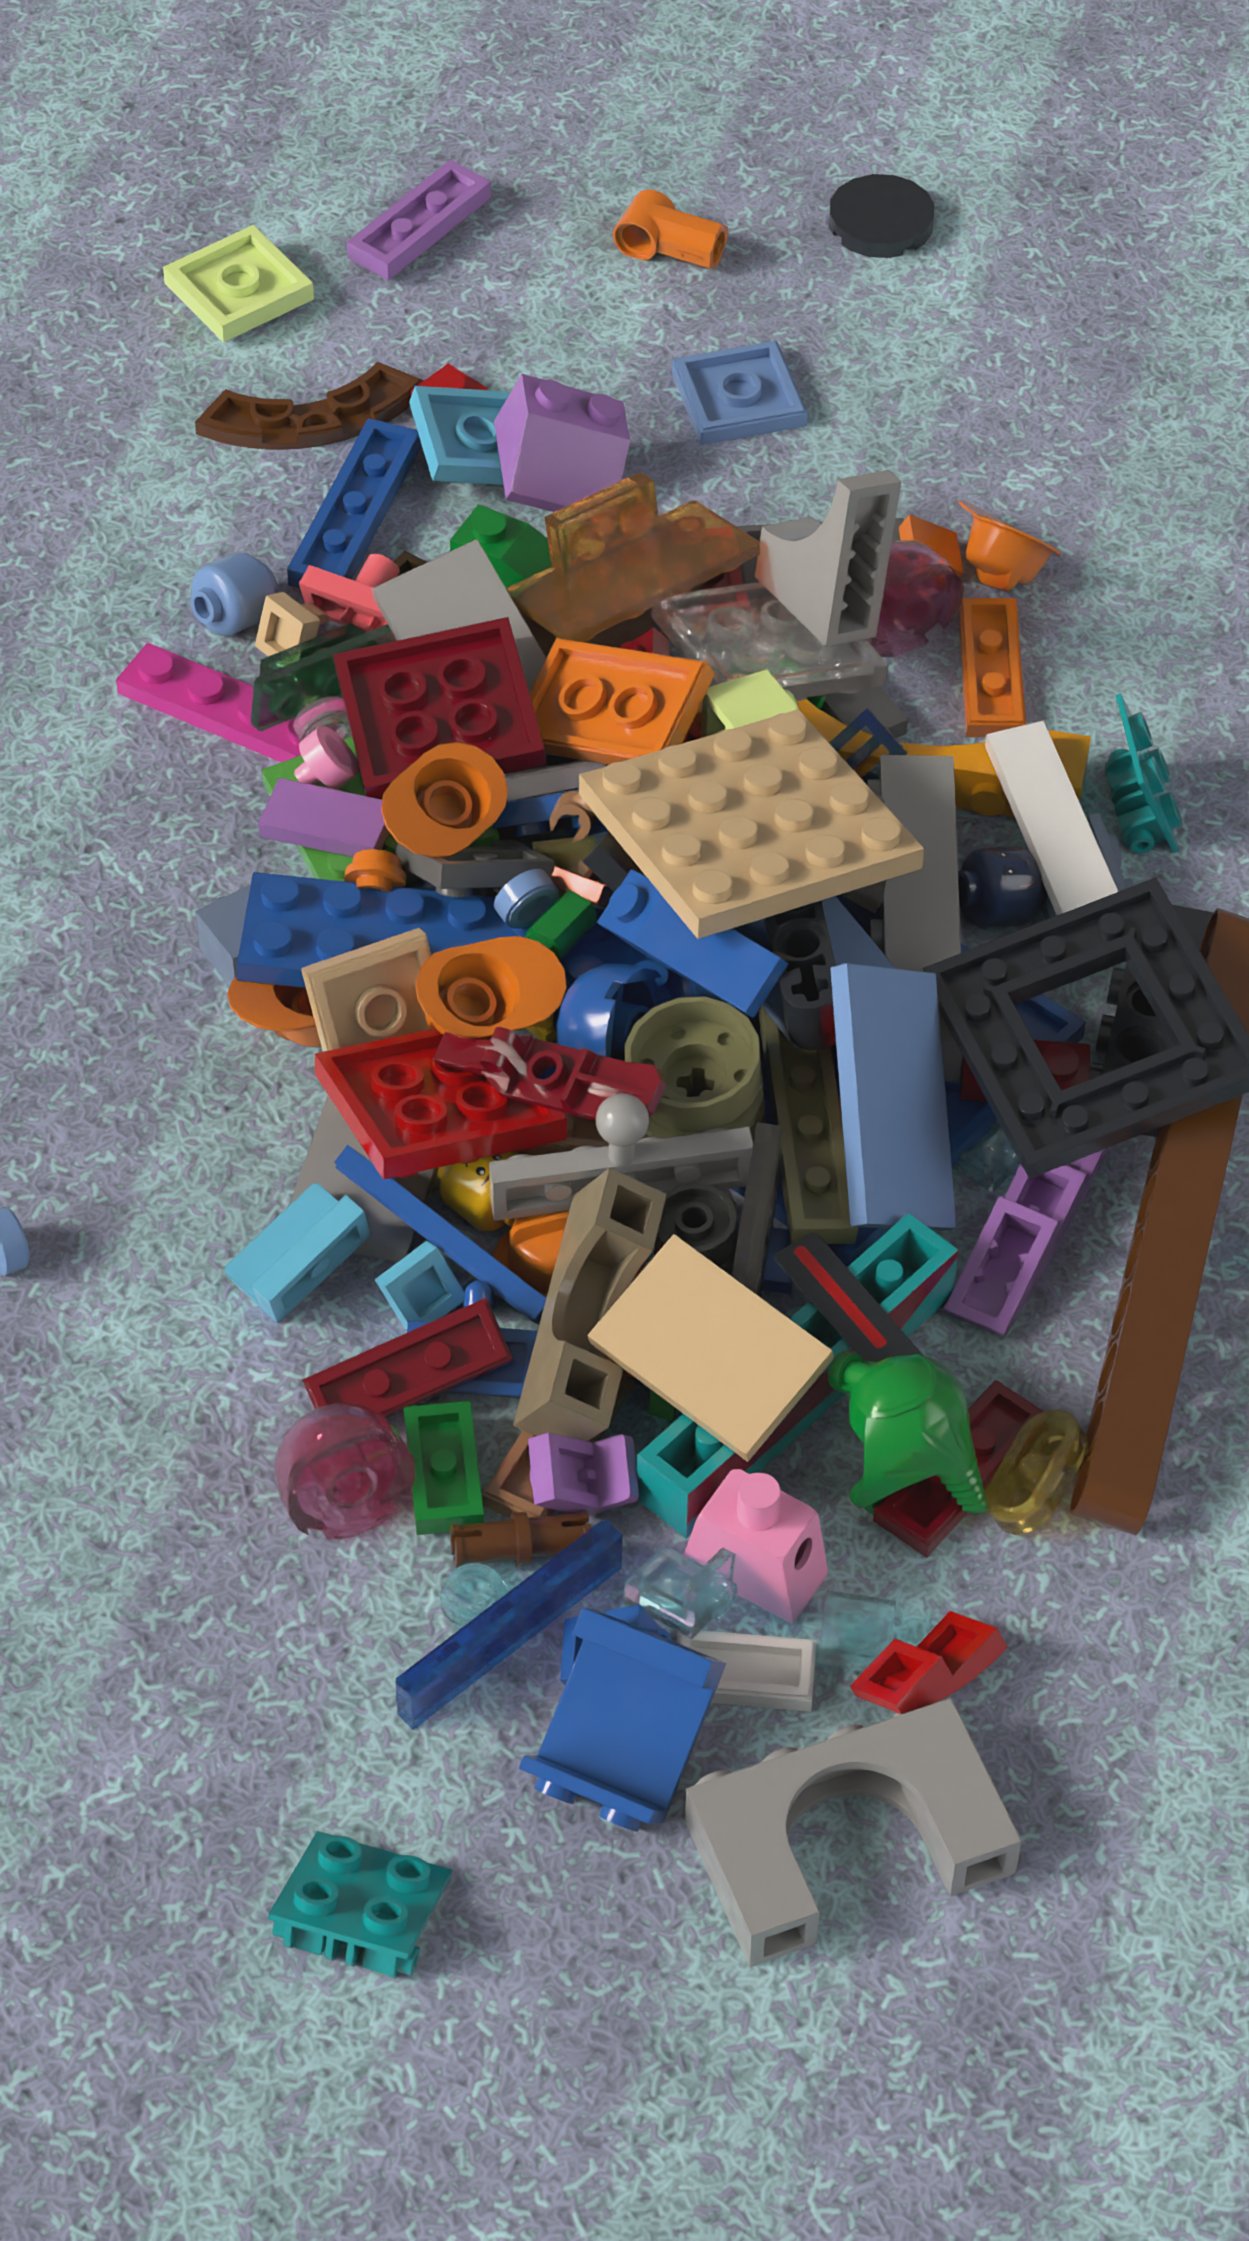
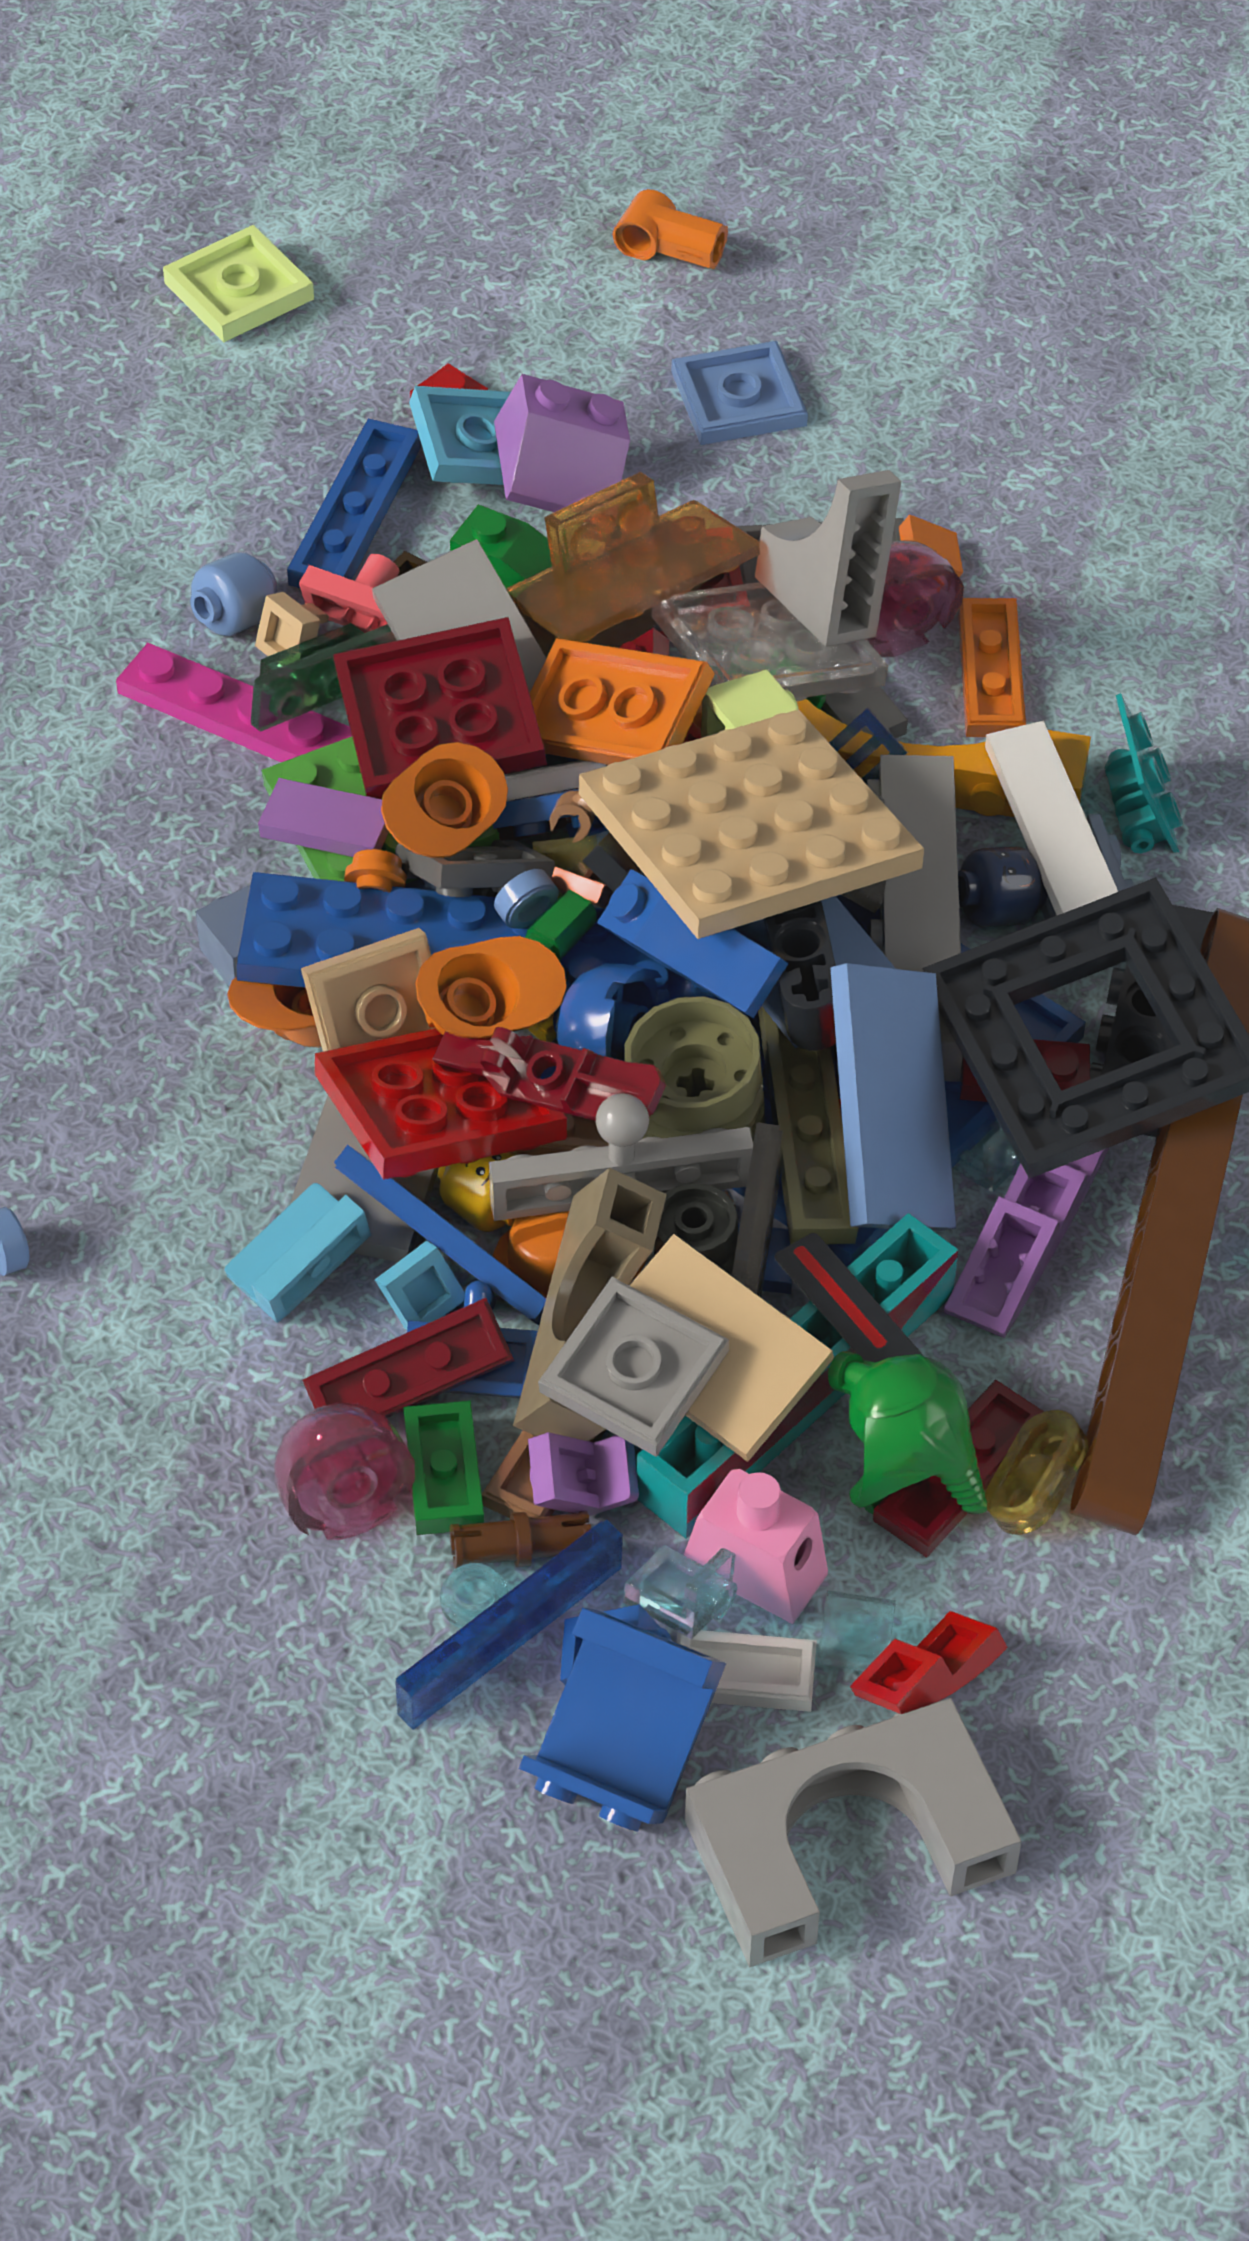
(280, 425): reddish brown tile -> none
(323, 712): clear tile -> none
(326, 759): bright pink tile -> none
(358, 1898): teal hinge -> none
(419, 220): medium lavender plate -> none
(634, 1366): none -> light grey tile
(881, 215): black tile -> none
(1003, 553): orange piece -> none

